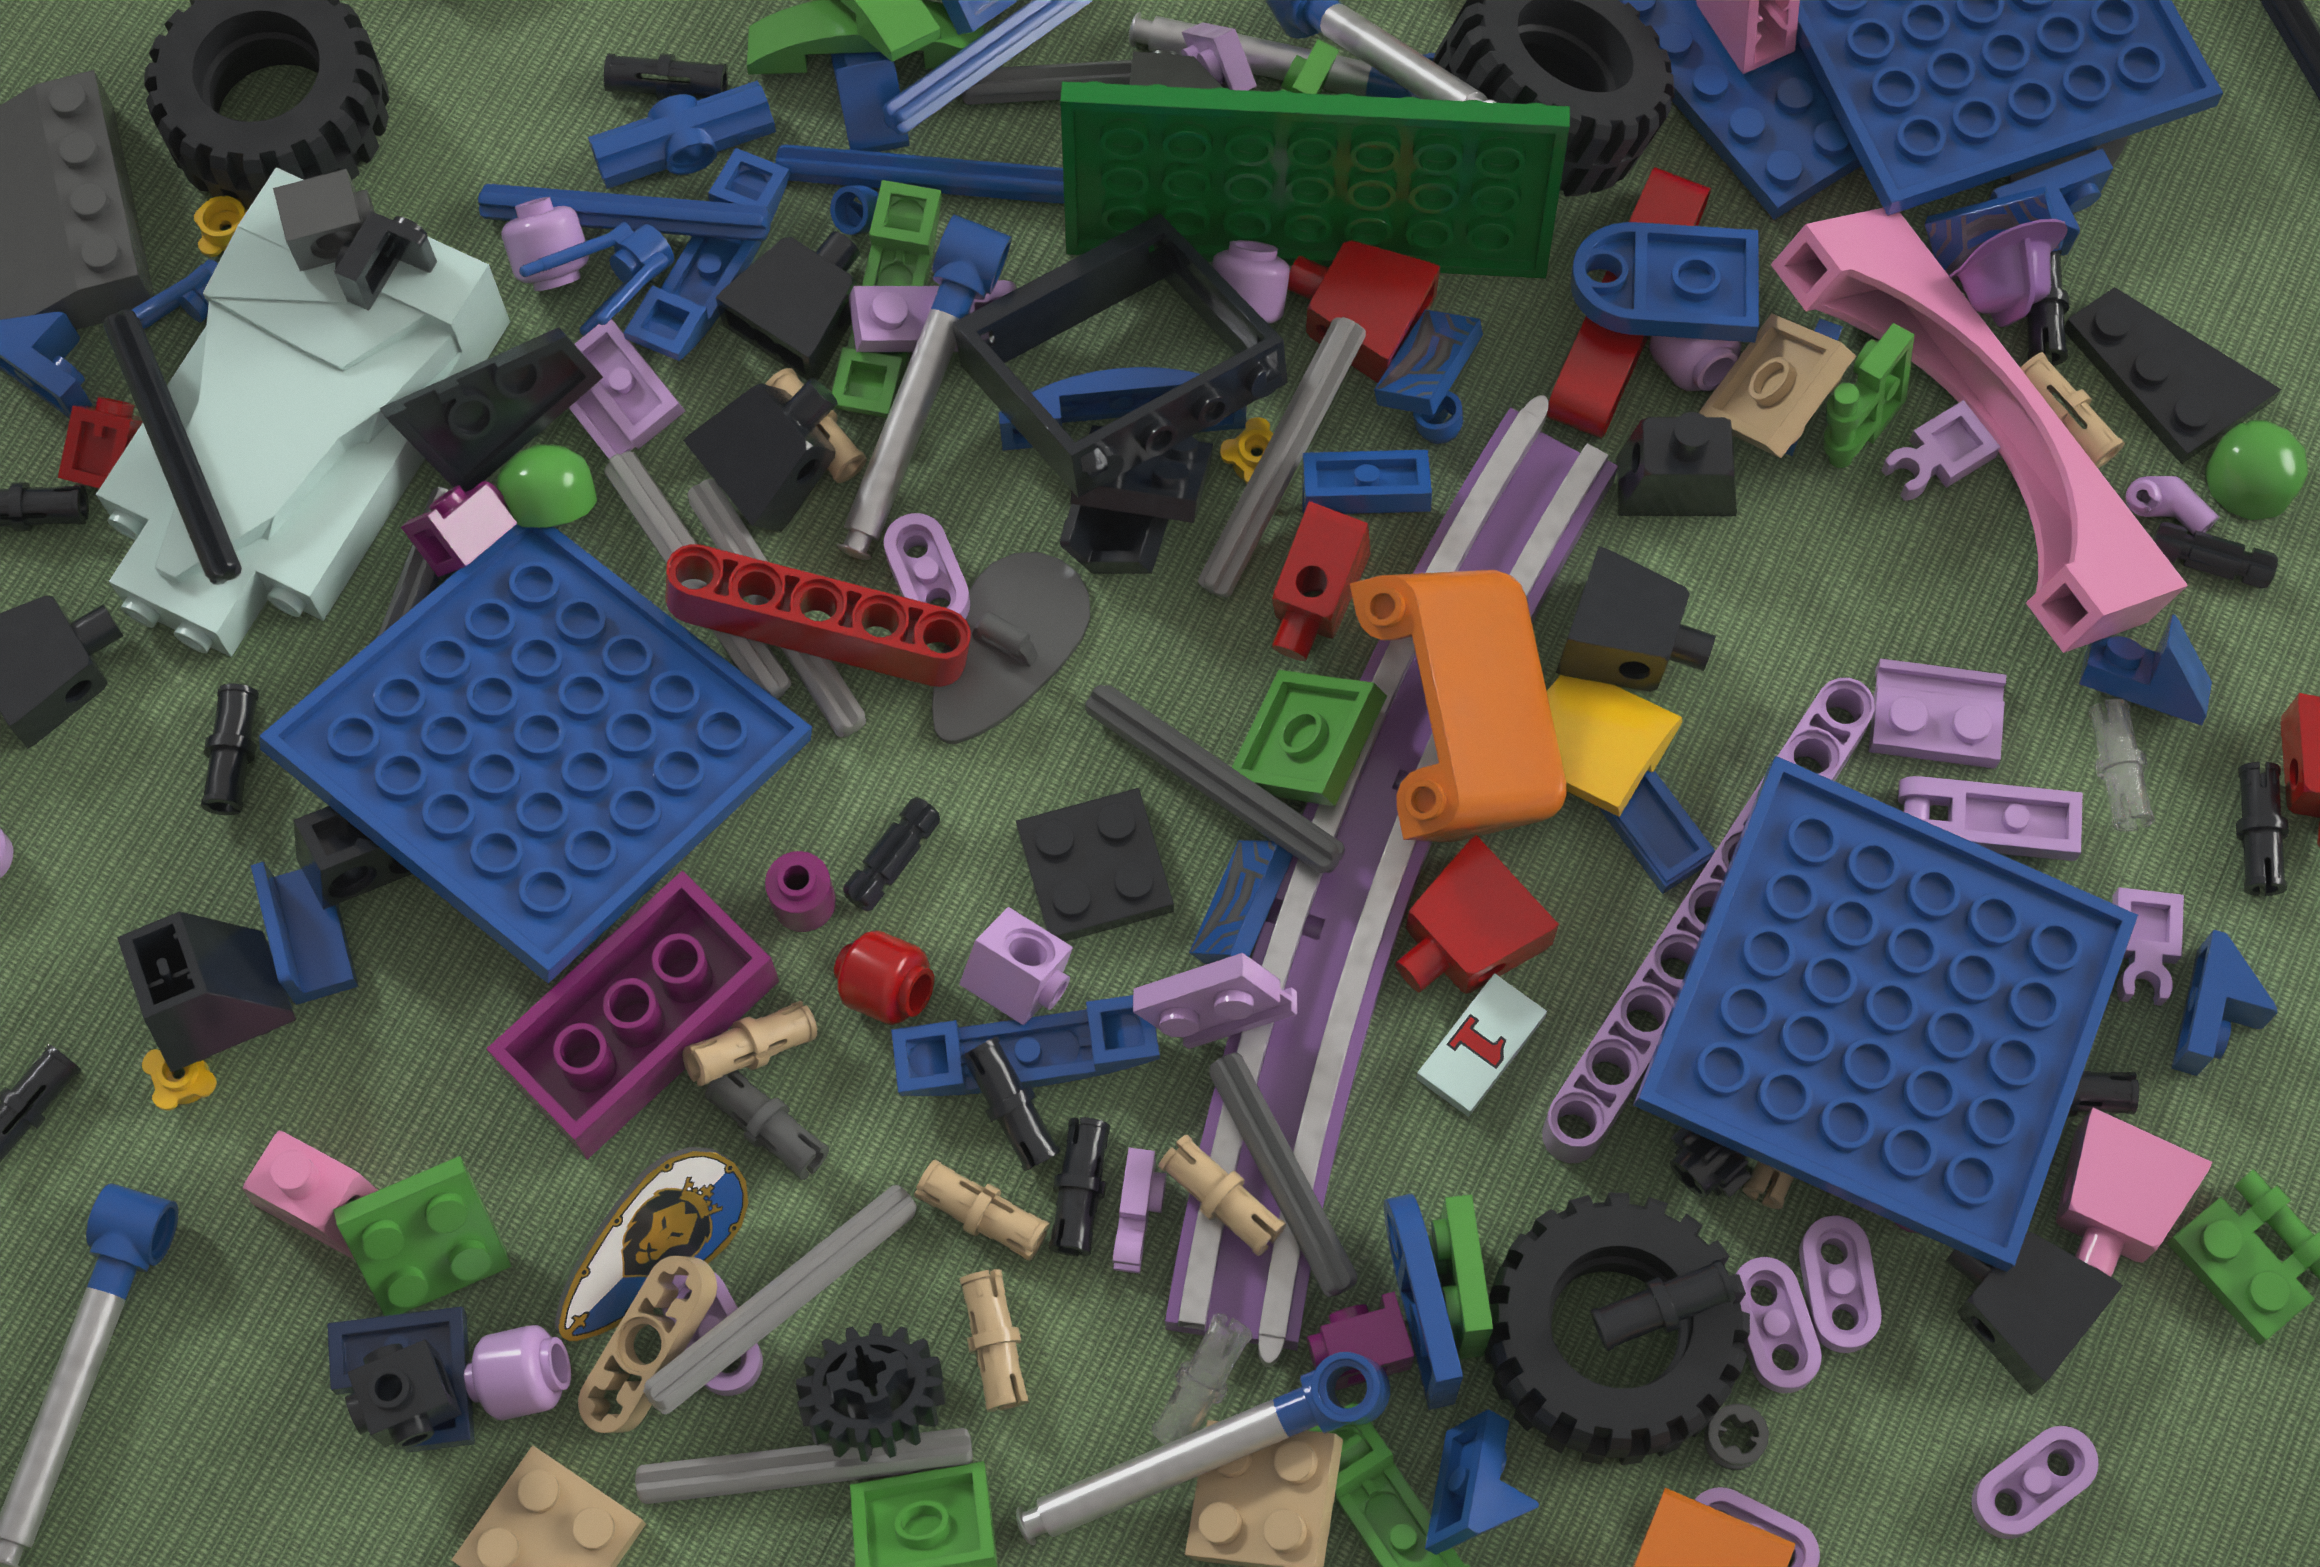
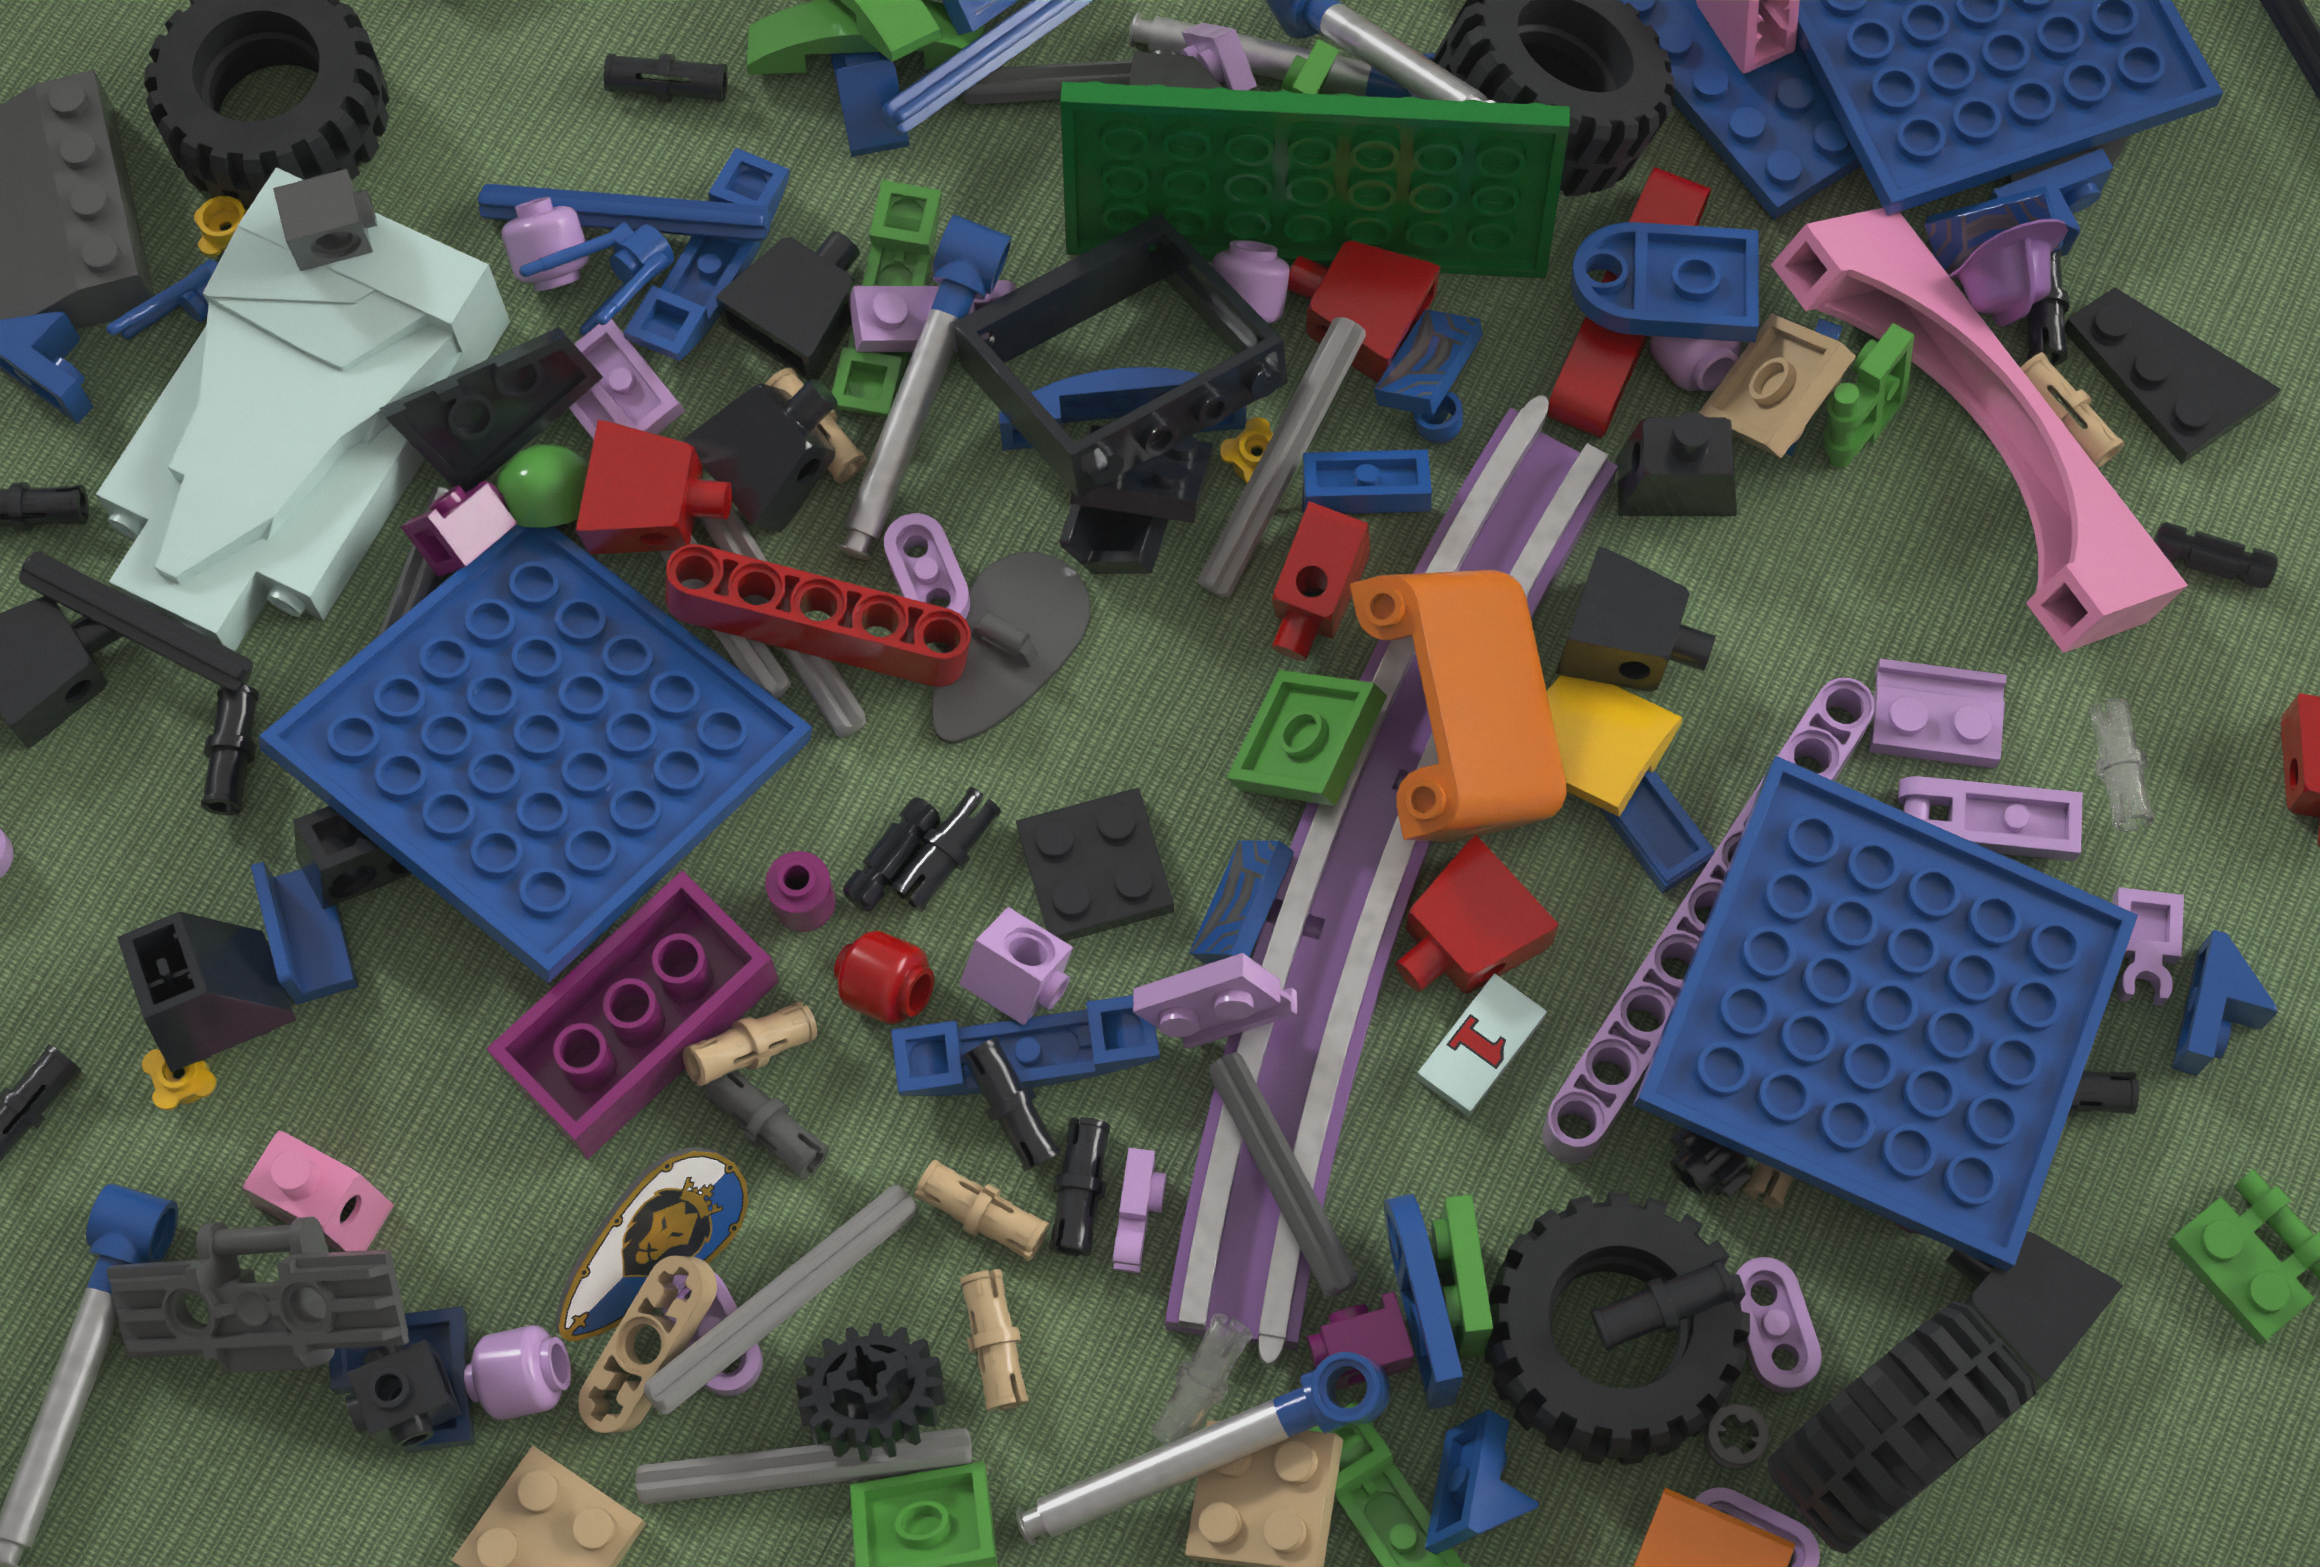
(97, 440): red bracket -> none
(136, 621): none -> black axle
(172, 447): black axle -> none
(262, 1322): none -> dark grey piece
(374, 253): black bracket -> none
(422, 1237): bright green plate -> none
(644, 492): none -> red torso
(682, 134): blue piece -> none
(850, 215): blue hinge -> none
(938, 173): blue axle -> none
(946, 849): none -> black pin
(1215, 779): dark grey axle -> none
(1222, 1195): tan pin -> none
(1840, 1286): lavender plate -> none
(1900, 1426): none -> black tyre
(1944, 446): lavender plate -> none
(2033, 1484): lavender plate -> none
(2124, 1190): bright pink torso -> none
(2162, 679): blue slope -> none
(2170, 498): lavender arm -> none
(2257, 470): bright green hair -> none
(2262, 829): black pin -> none

